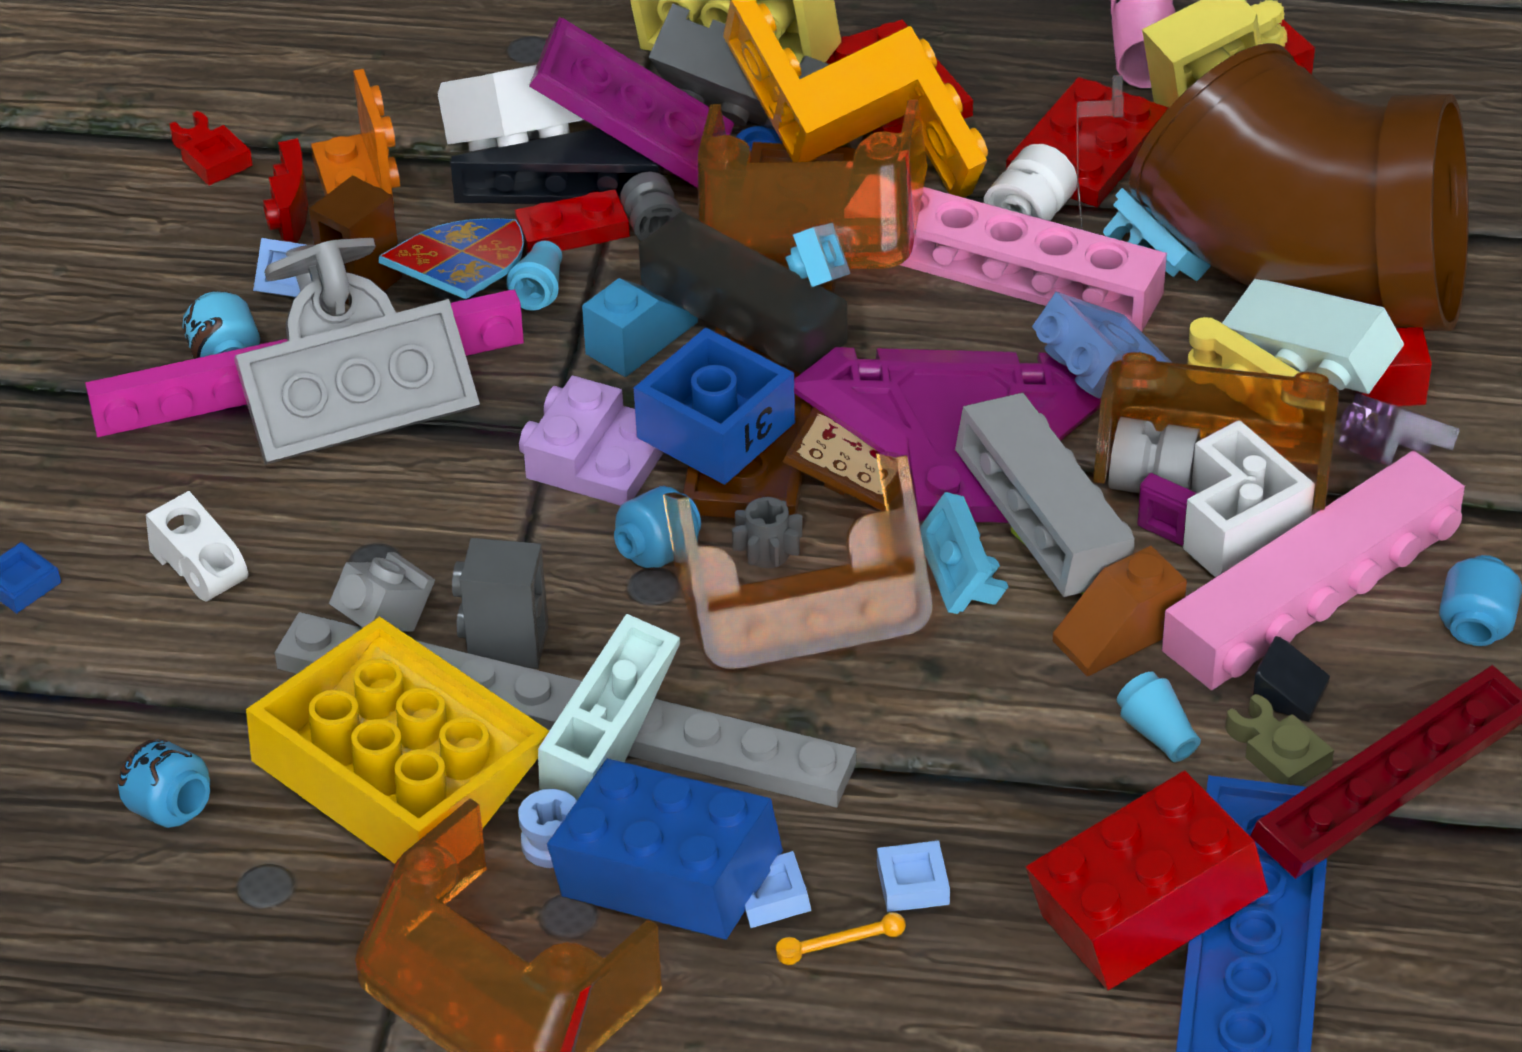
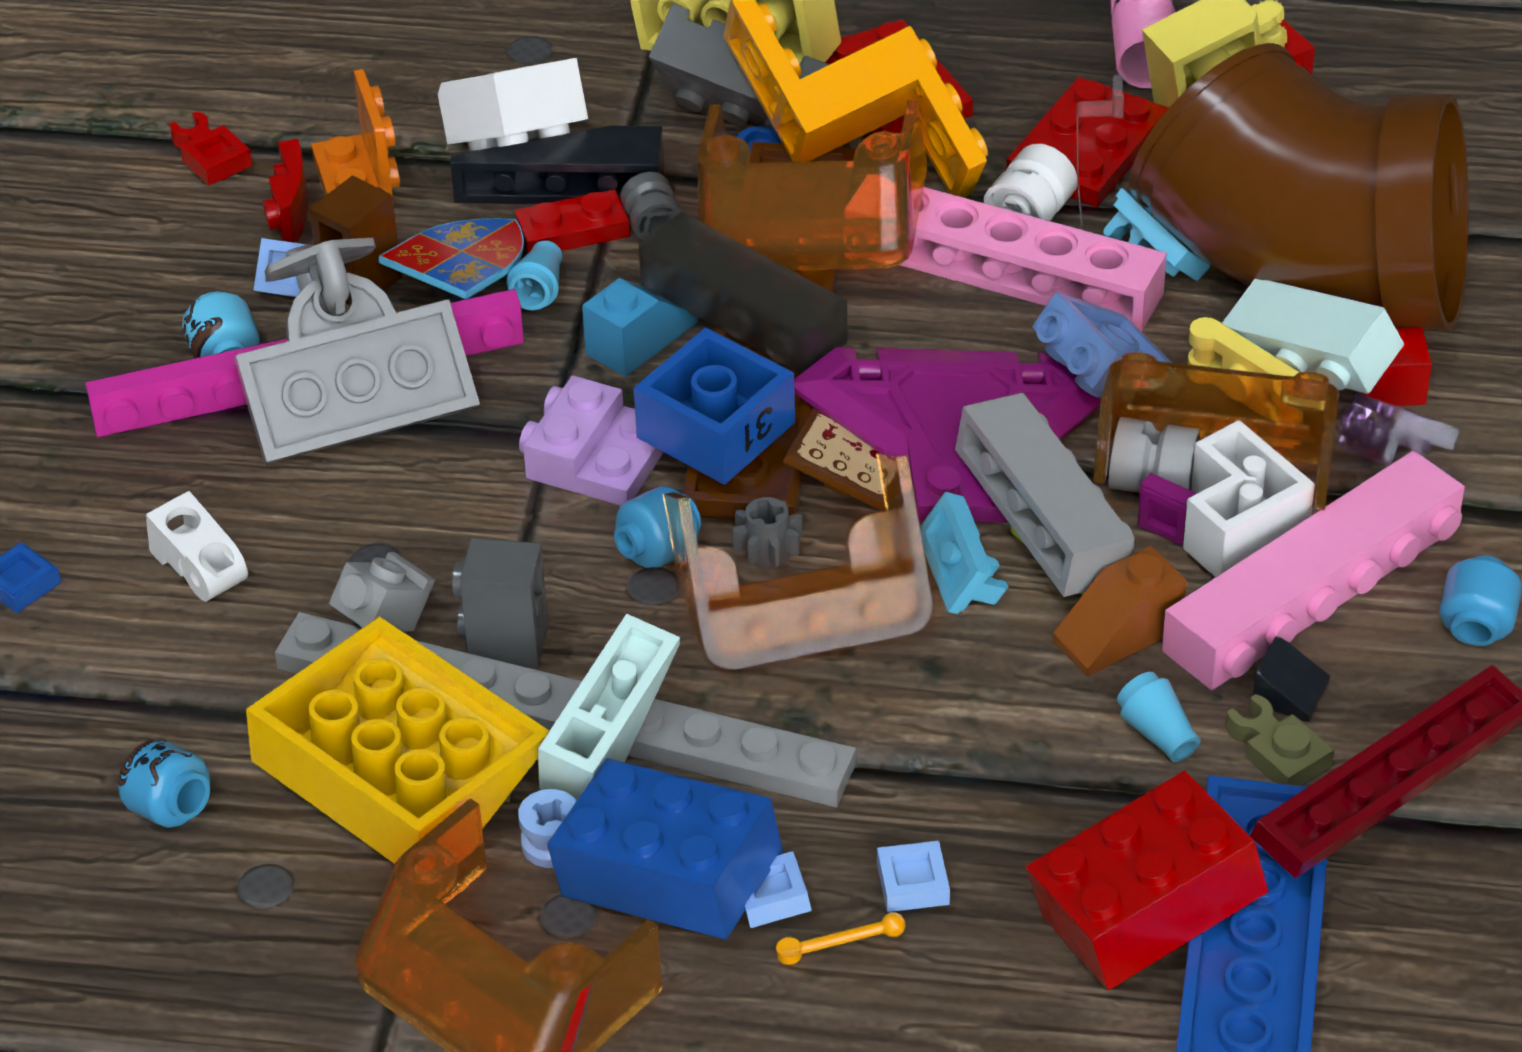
(622, 99): magenta tile -> none
(818, 255): medium azure plate -> none

